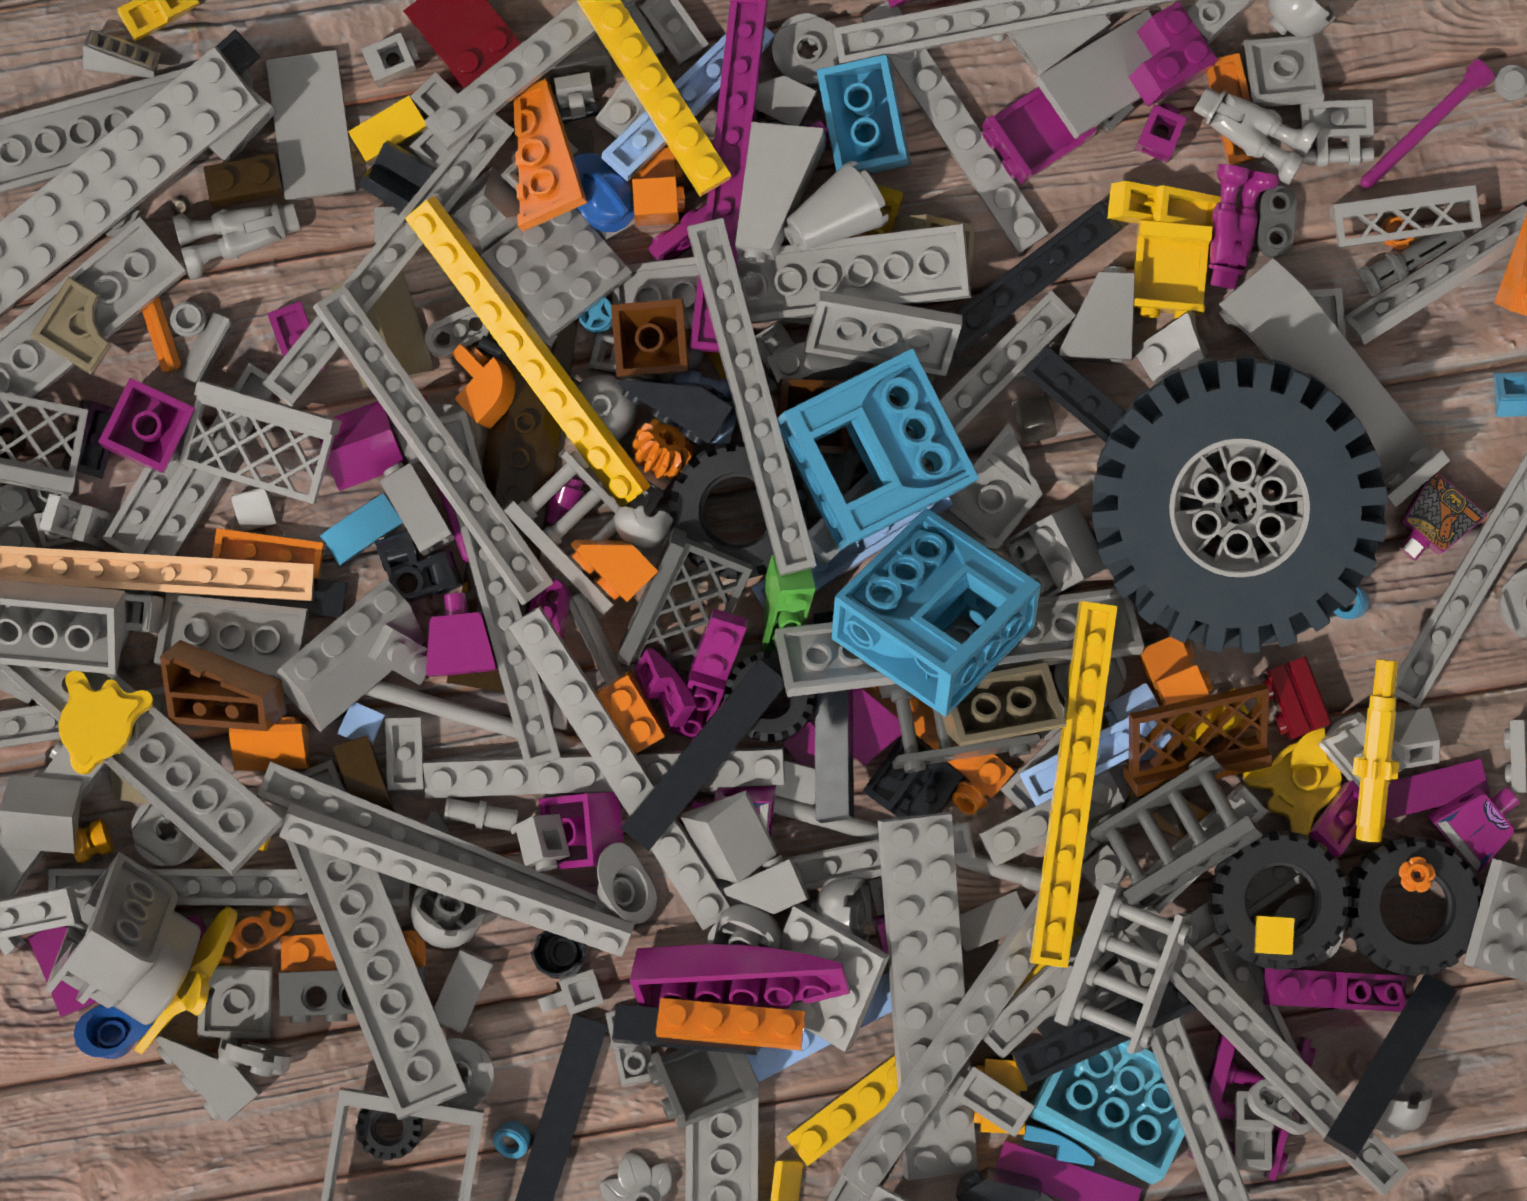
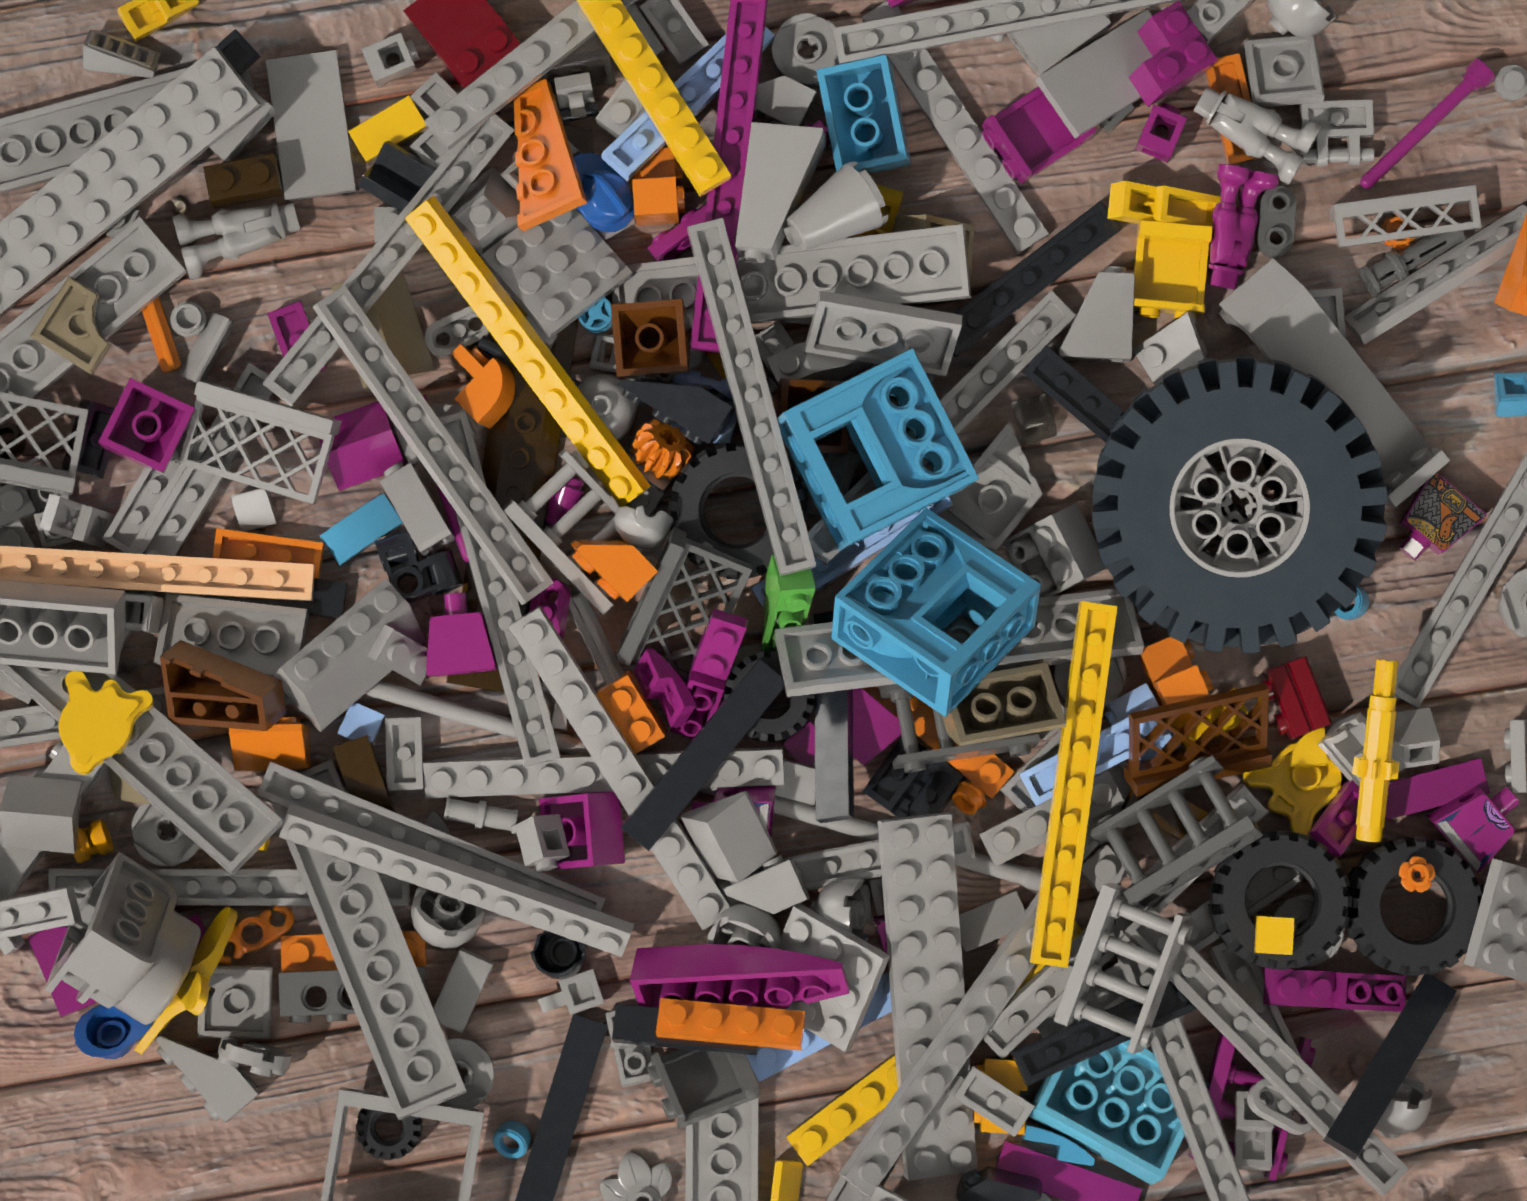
(624, 885): light grey piece -> none

